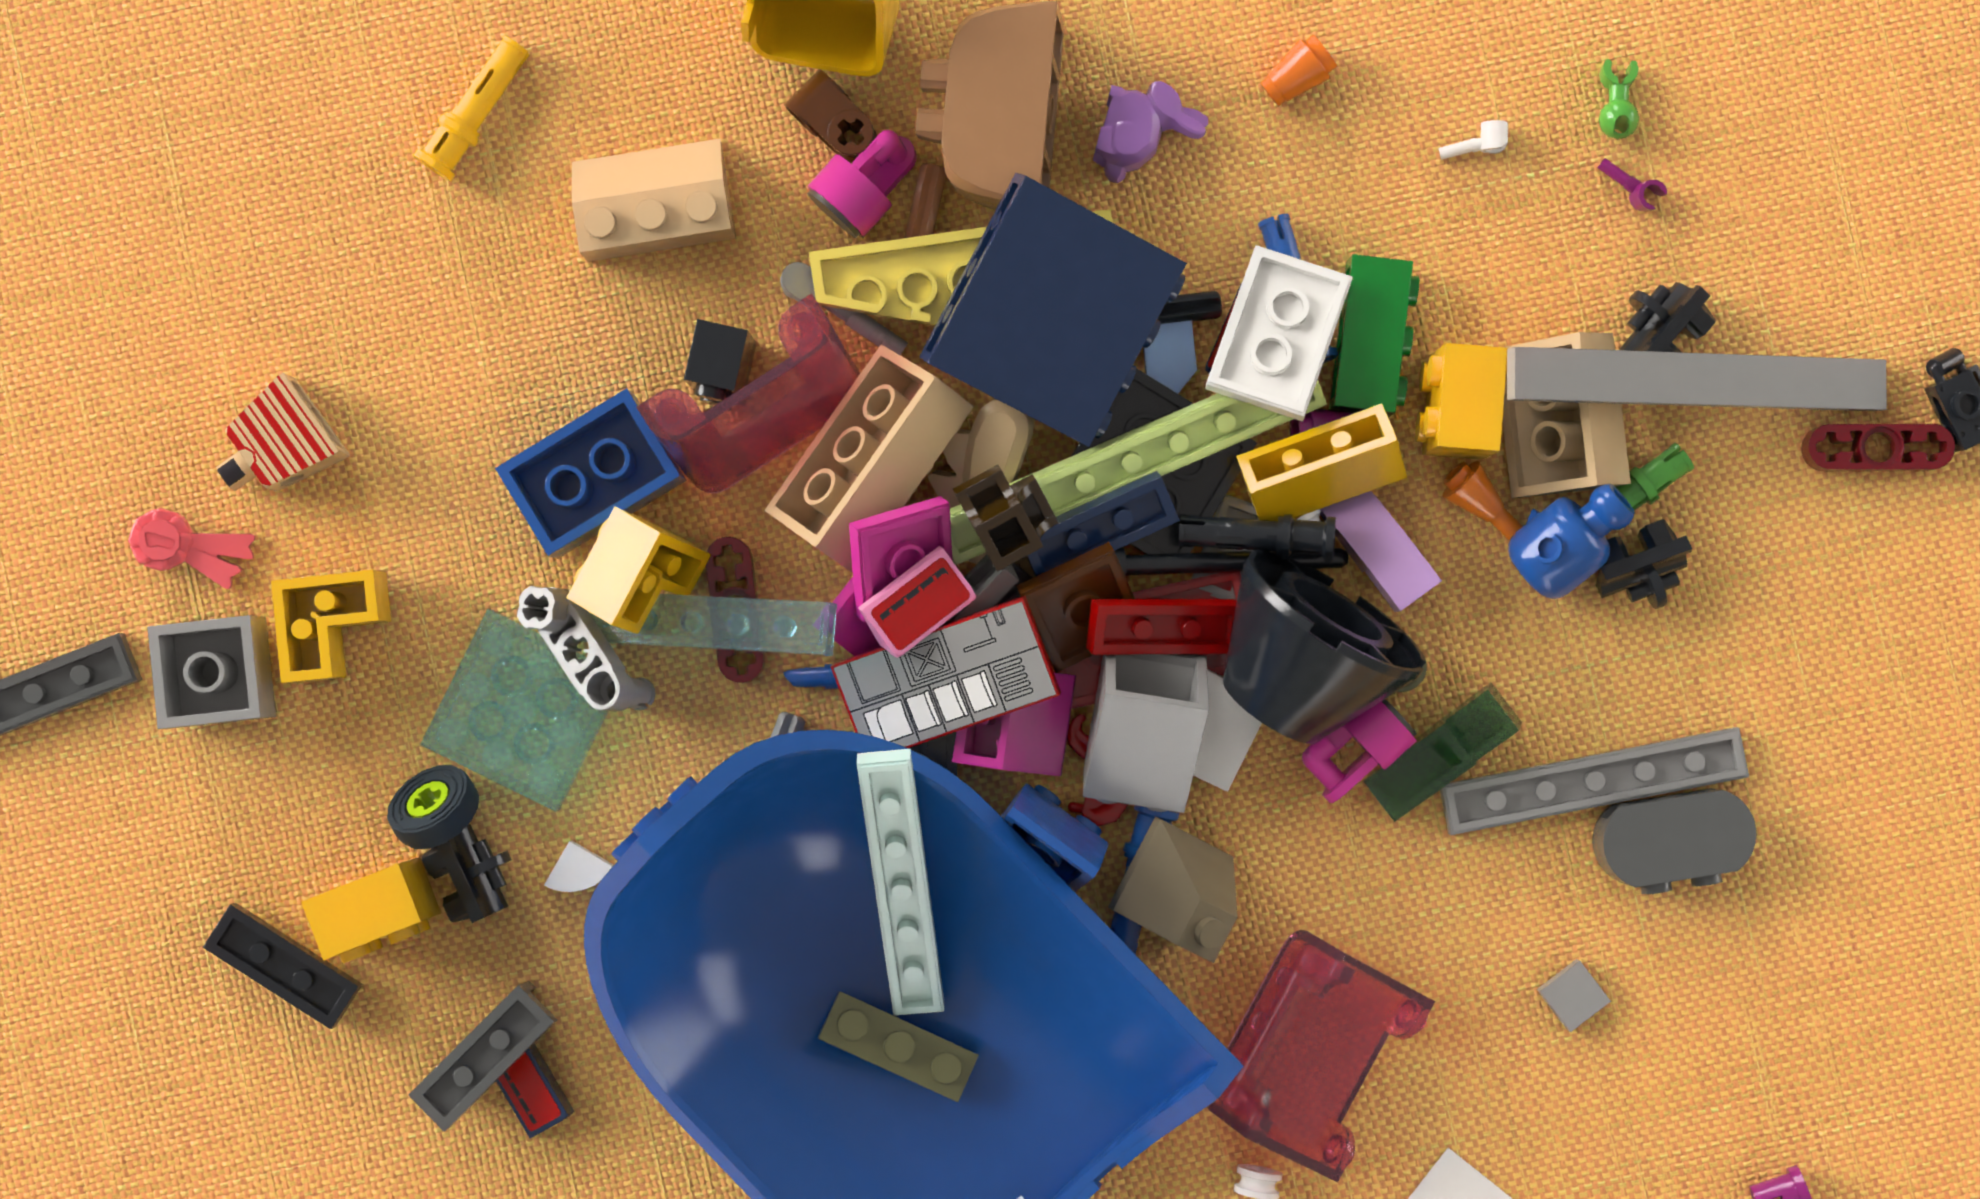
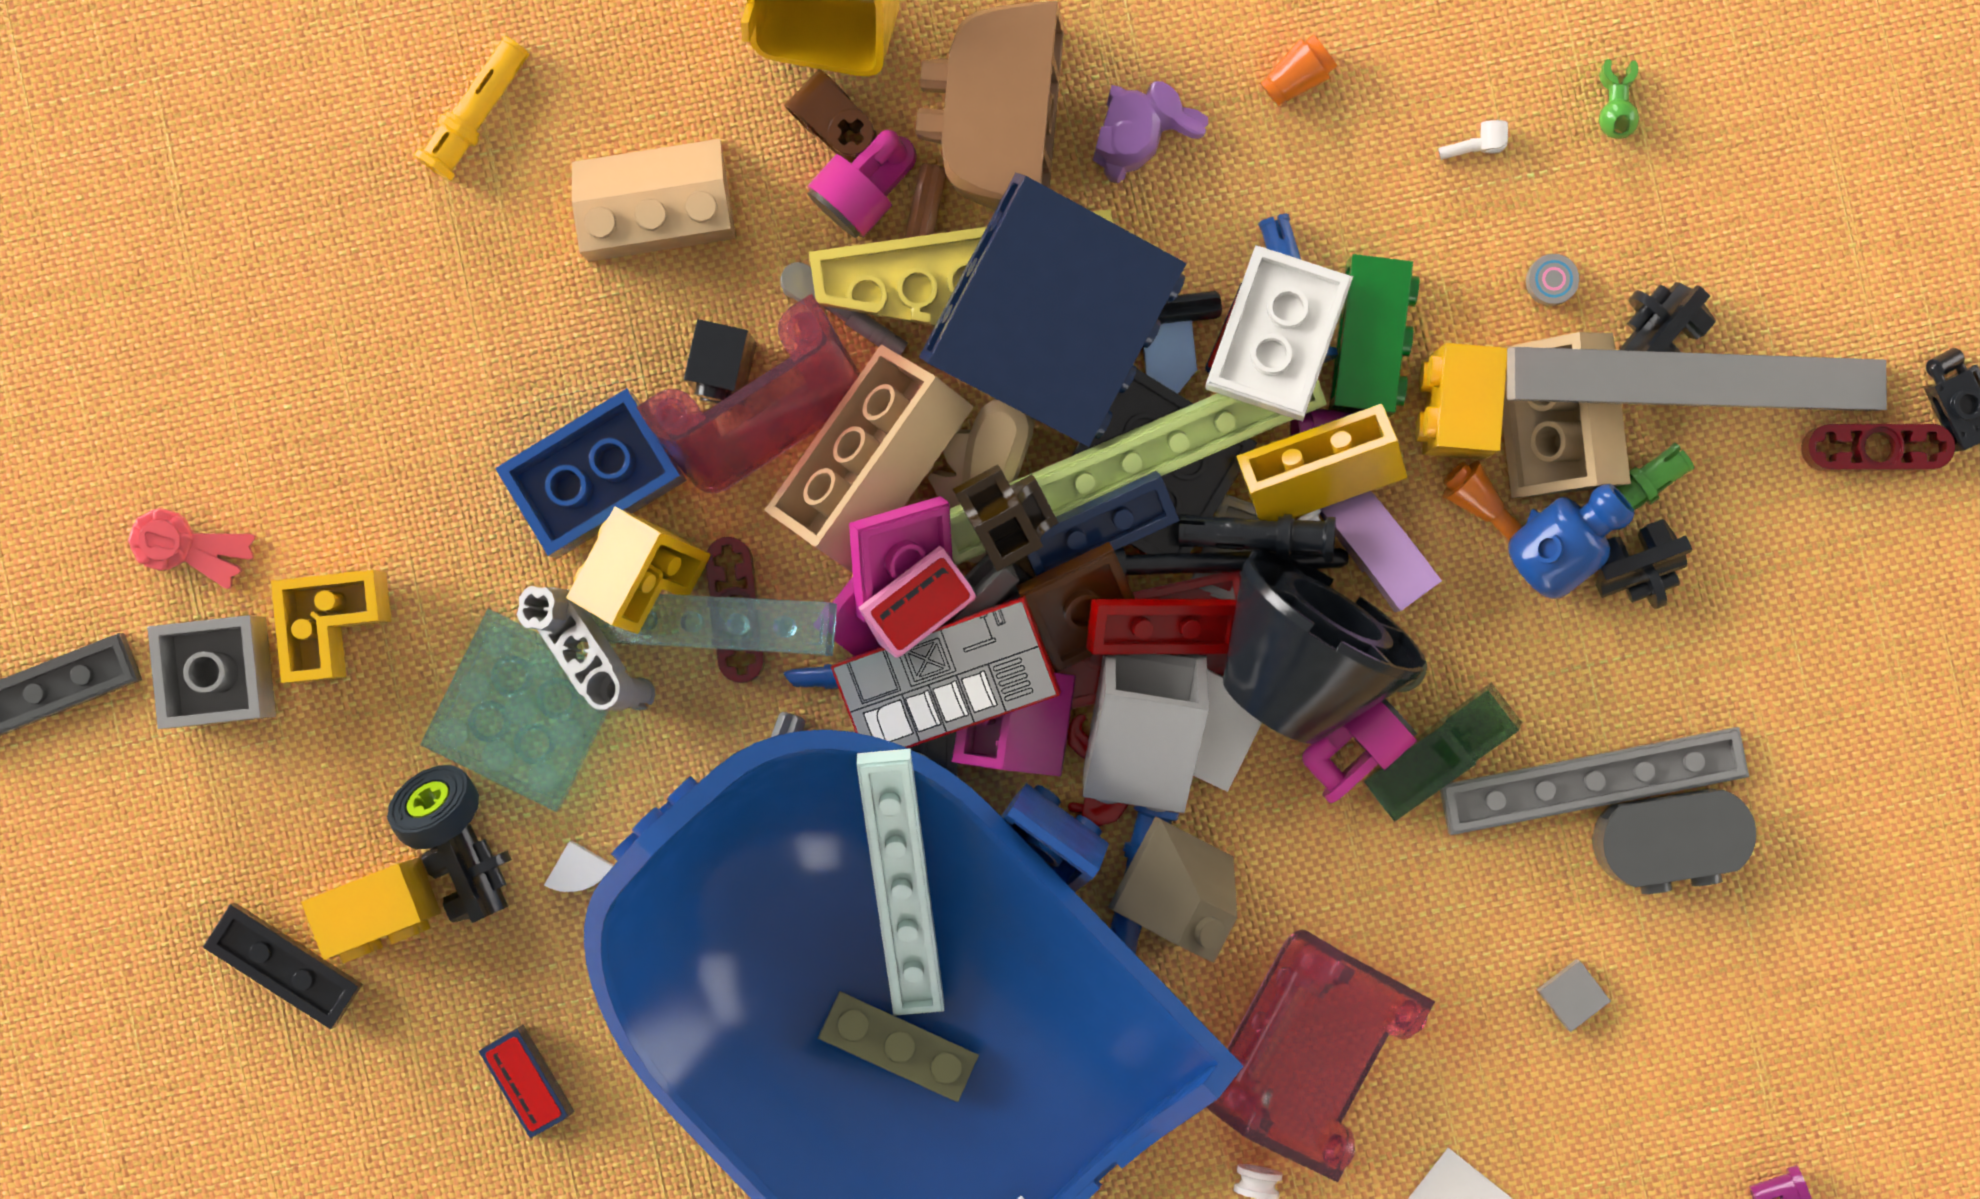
(280, 439): torso -> none
(483, 1056): dark grey panel -> none
(1552, 279): none -> light grey tile
(1633, 186): magenta hand -> none

